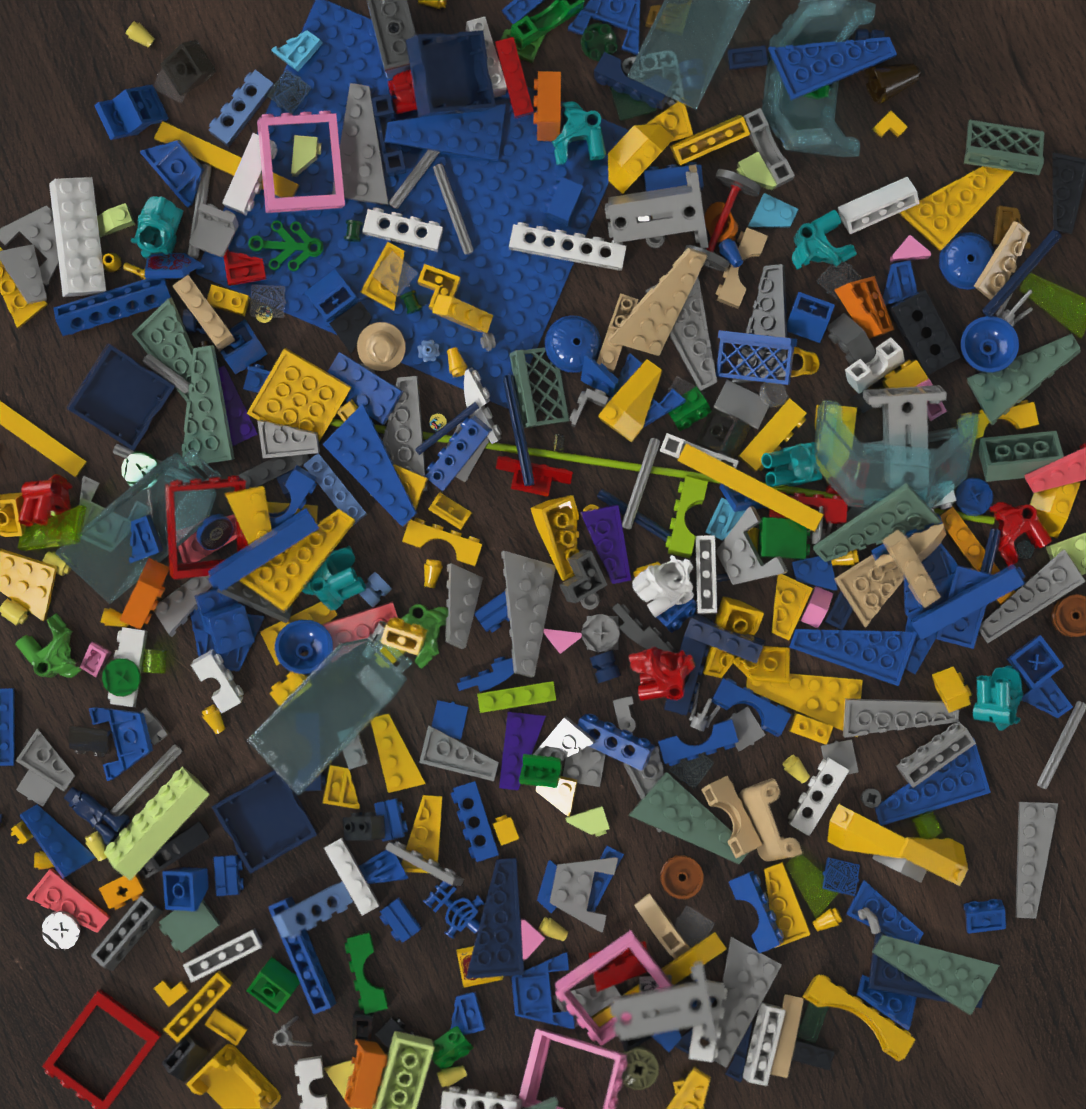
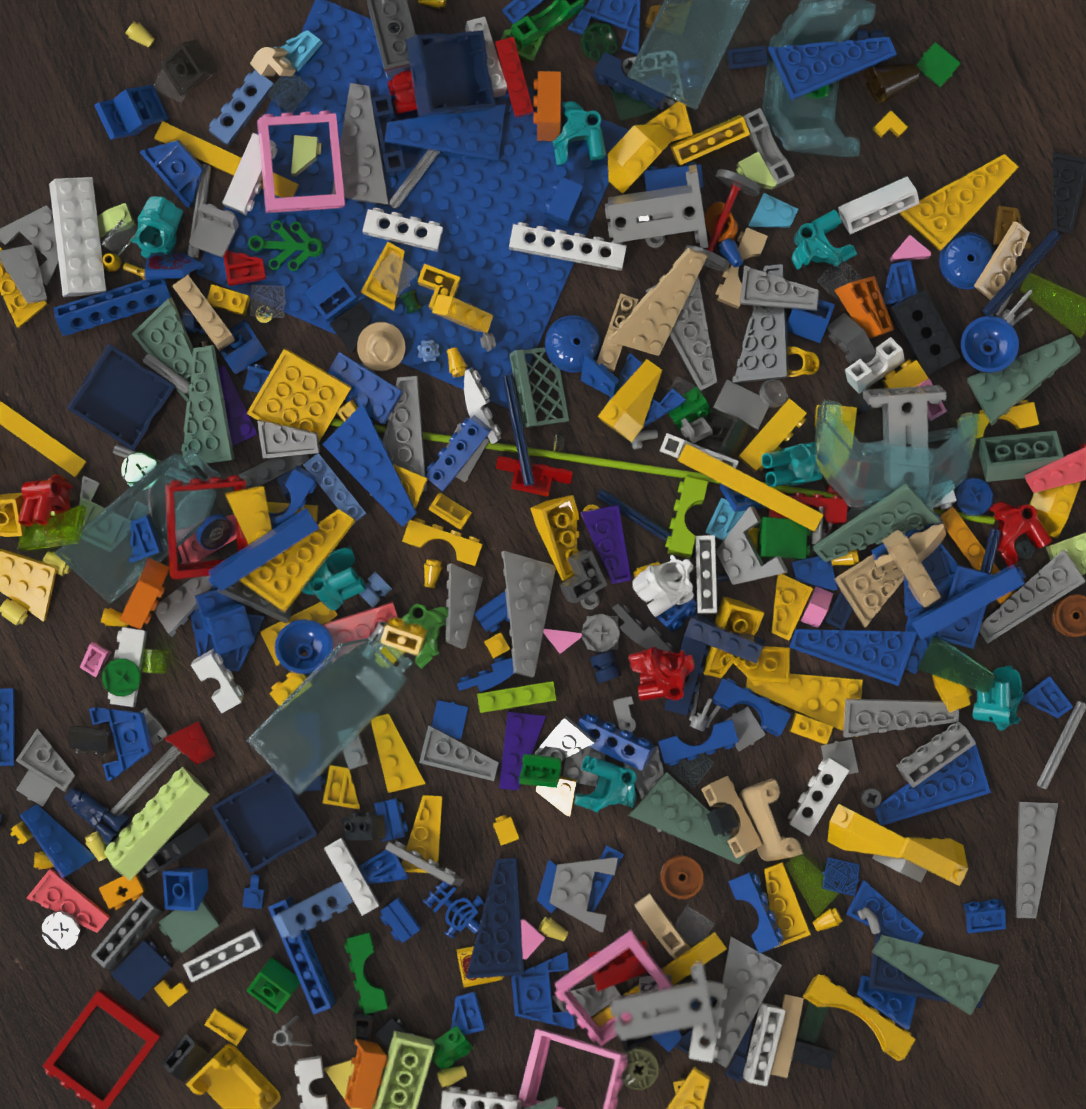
(55, 655): bright green helmet -> none
(119, 237): none -> clear piece
(142, 969): none -> dark blue brick
(192, 742): none -> red wing
(198, 1006): yellow brick -> none
(213, 718): yellow cone -> none
(228, 875): blue brick -> none
(253, 895): none -> blue plate
(272, 60): none -> tan brick
(353, 230): dark green bush -> none
(437, 421): tile -> none
(447, 428): dark blue bar -> none
(453, 209): light grey axle -> none
(471, 791): blue brick -> none
(497, 645): none -> yellow brick
(590, 821): yellowish green slope -> none
(597, 397): light grey bracket -> none
(613, 786): none -> teal helmet
(640, 483): light grey axle -> none
(644, 435): none -> light grey arm
(696, 430): none -> light grey bracket
(722, 820): none -> black brick
(755, 340): blue fence -> none
(774, 291): none -> light grey wing
(795, 768): light yellow cone -> none
(927, 825): clear neon green piece -> none
(937, 64): none -> green piece
(953, 665): none -> clear green wing
(1004, 158): sand green fence -> none
(1035, 662): blue brick -> none

